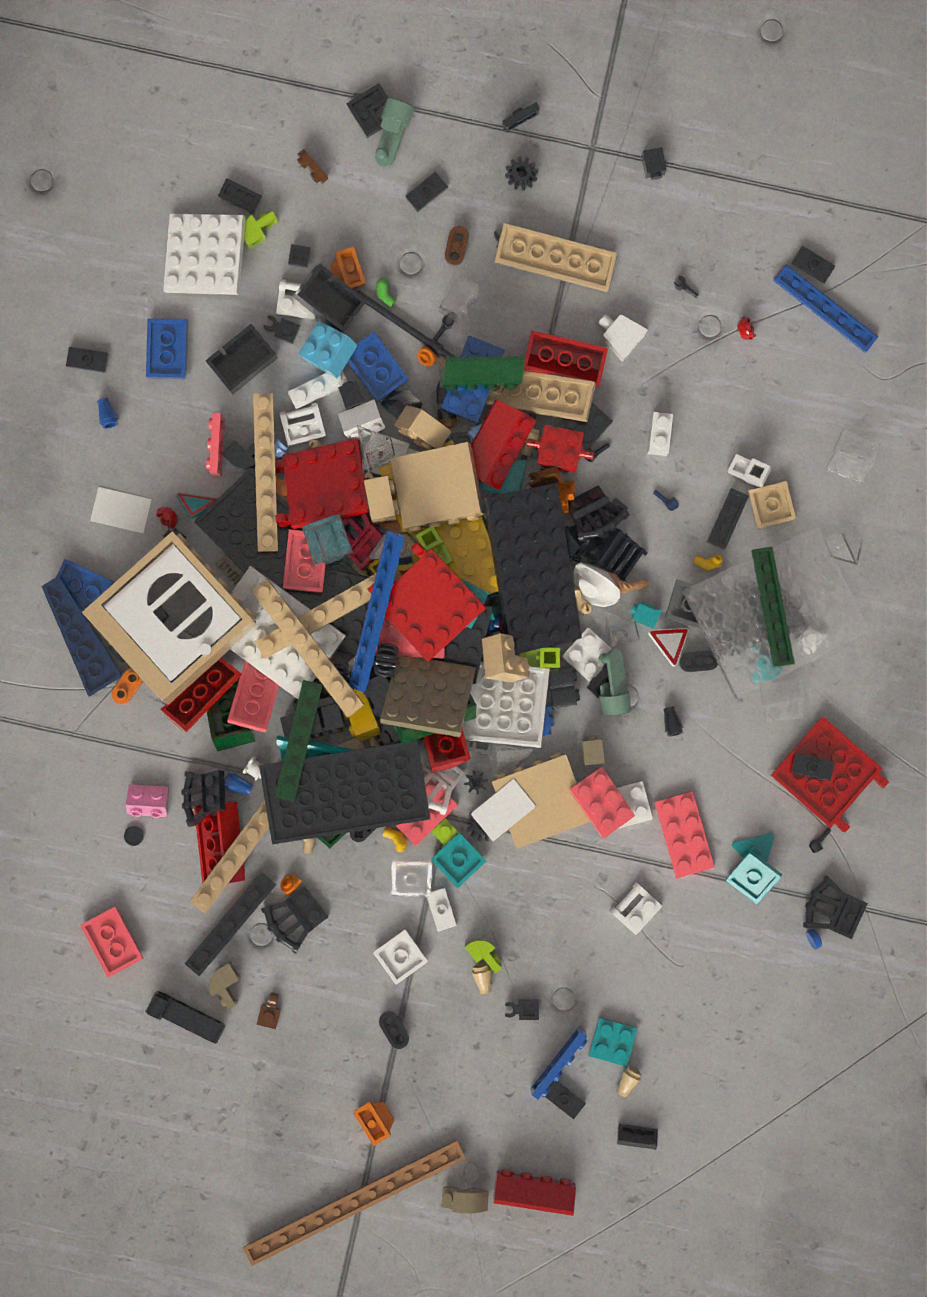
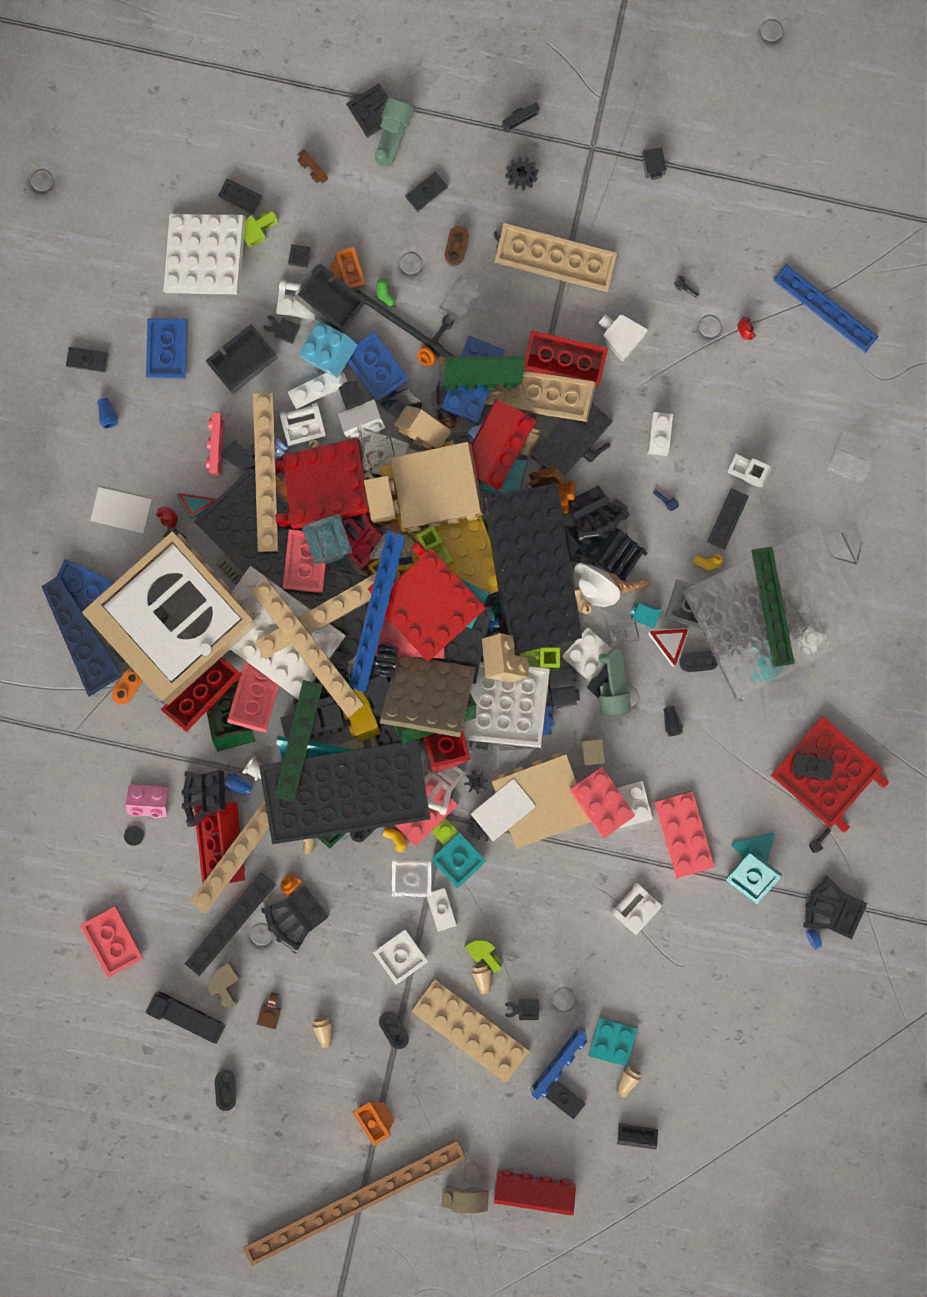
(225, 1089): none -> black plate
(322, 1029): none -> tan cone
(470, 1030): none -> tan plate
(560, 448): red plate -> none
(771, 505): tan plate -> none
(813, 264): black plate -> none

